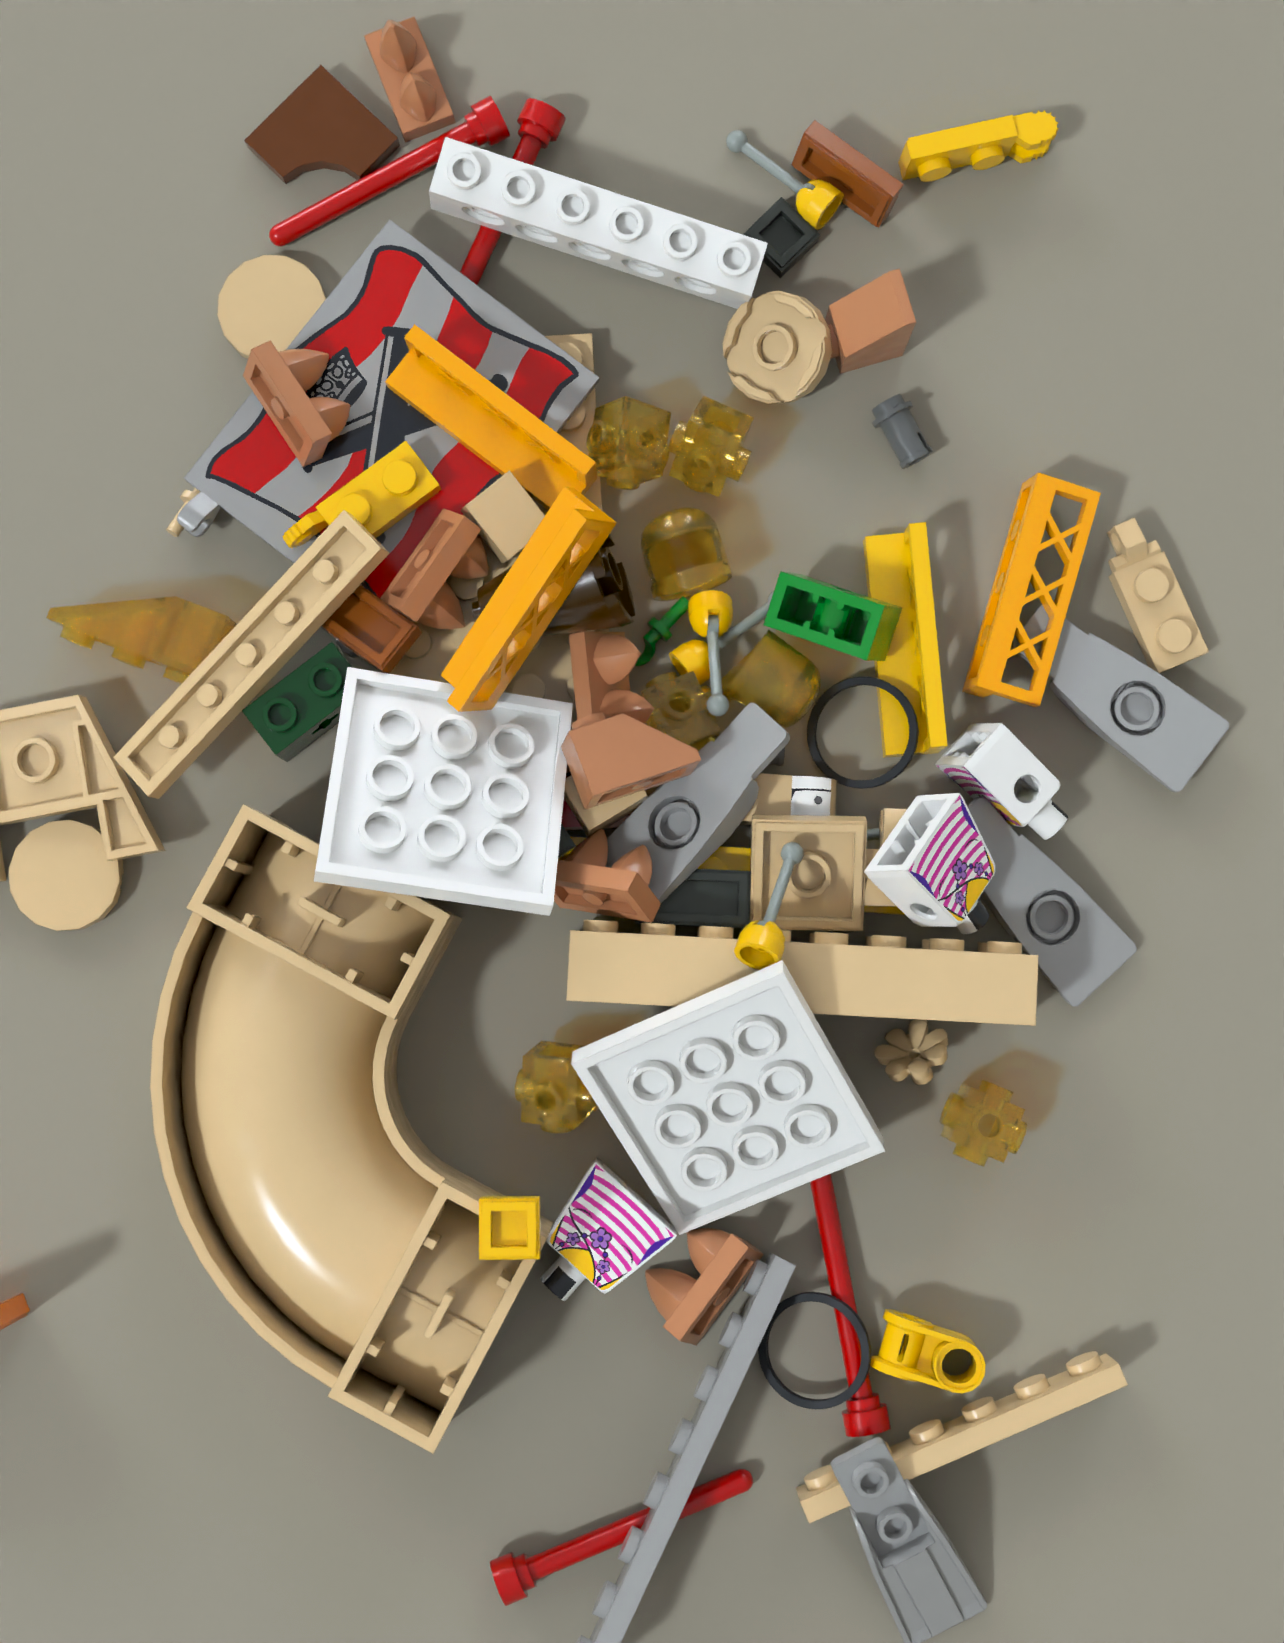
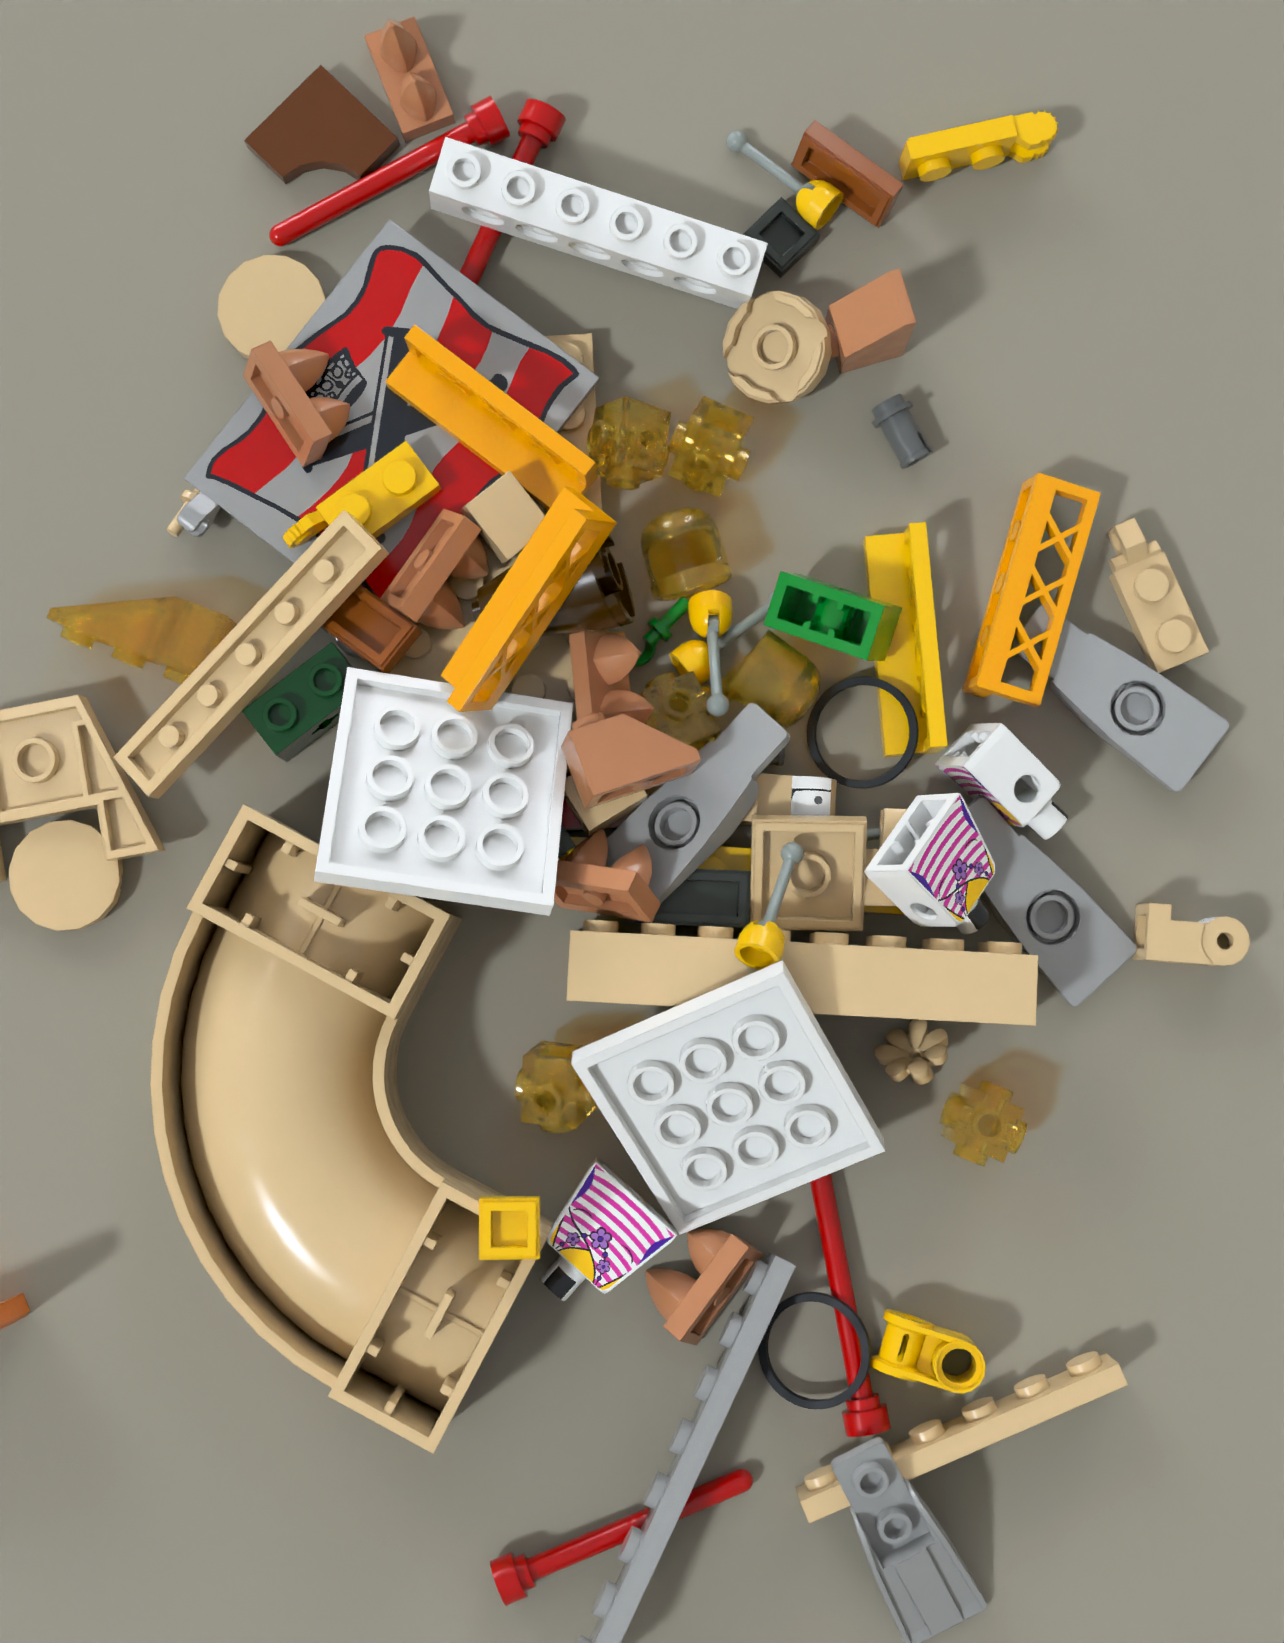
(1205, 942): none -> tan leg

